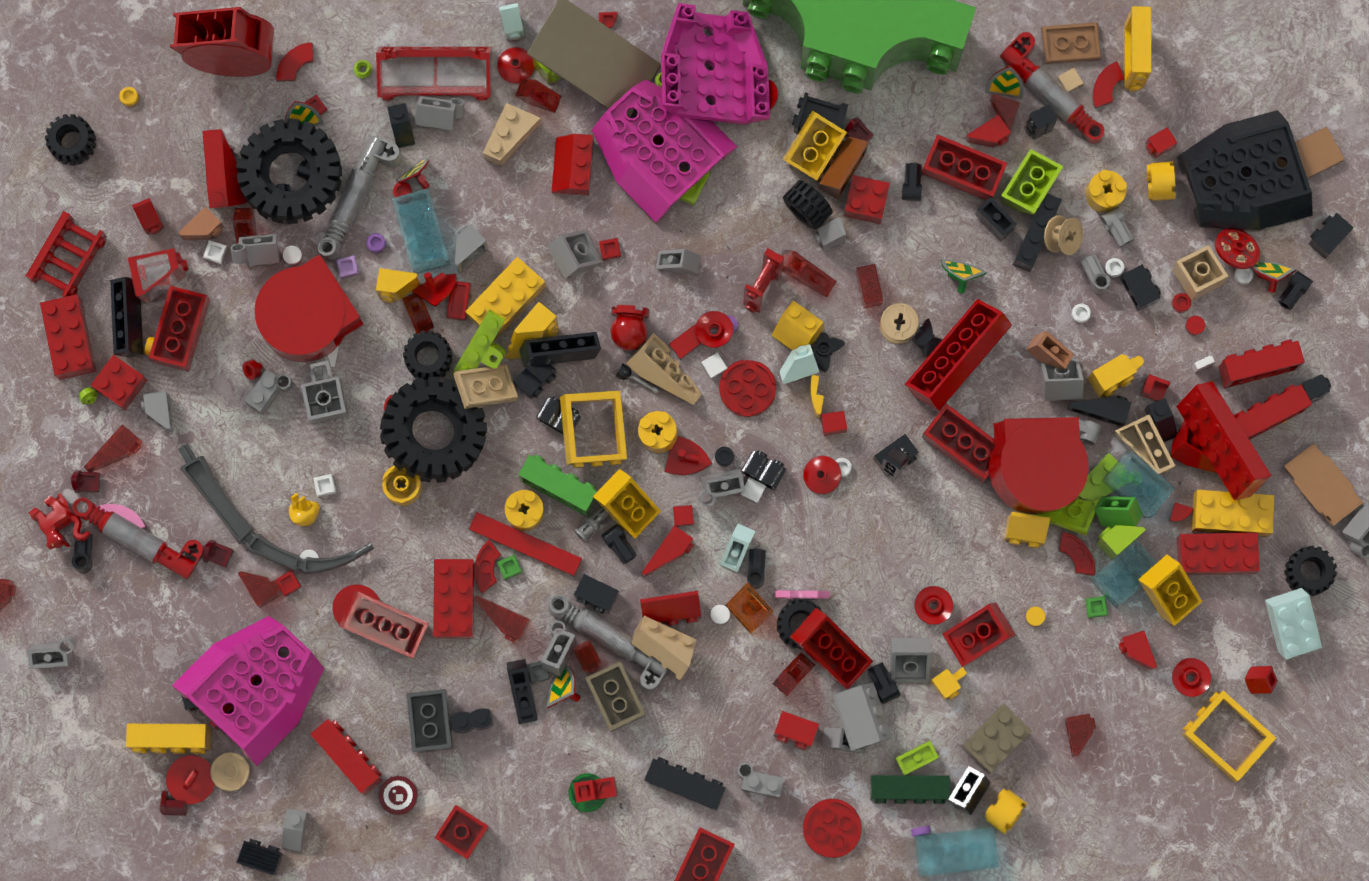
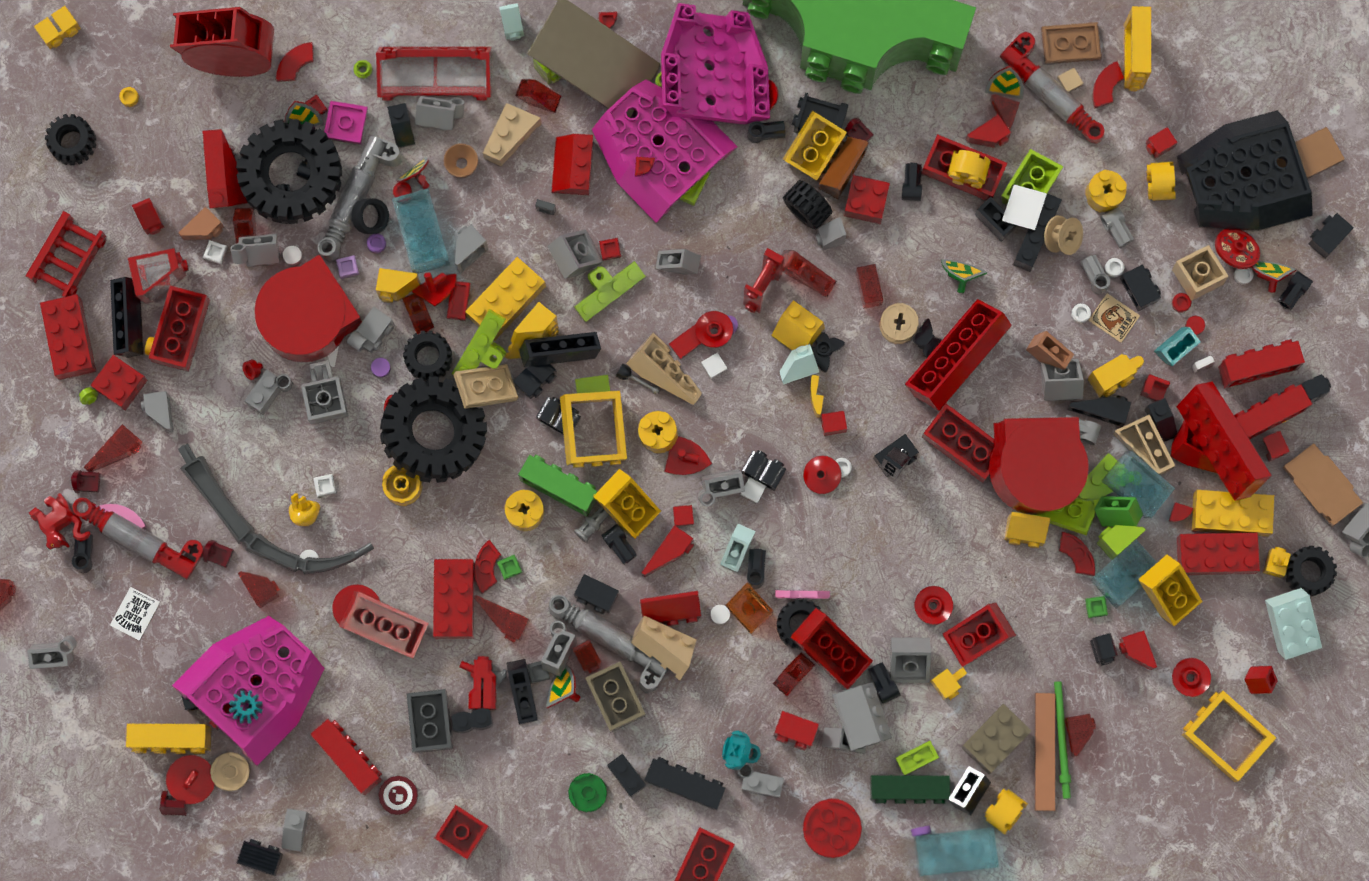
(49, 32): none -> yellow piece
(134, 613): none -> white sticker
(241, 701): none -> teal gear
(288, 583): red tile -> none
(346, 122): none -> dark pink plate
(357, 216): none -> black tyre
(371, 331): none -> light grey hinge
(380, 367): none -> medium lavender tile
(457, 152): none -> medium nougat piece
(483, 679): none -> red piece
(512, 73): red dish -> none
(525, 544): red tile -> none
(545, 207): none -> dark grey tile
(592, 384): none -> lime sticker
(595, 789): red slope -> none
(607, 288): none -> lime plate
(626, 775): none -> black brick
(629, 328): red tile -> none
(643, 165): none -> red tile
(724, 456): black tile -> none
(737, 751): none -> teal tile
(747, 388): red tile -> none
(768, 131): none -> black piece
(968, 168): none -> yellow brick
(1024, 207): none -> white sticker
(1035, 616): yellow tile -> none
(1040, 122): black brick -> none
(1044, 751): none -> nougat tile
(1065, 778): none -> bright green bar
(1103, 649): none -> black brick
(1114, 317): none -> tan sticker
(1177, 346): none -> teal brick
(1275, 445): none -> red panel
(1276, 562): none -> yellow brick

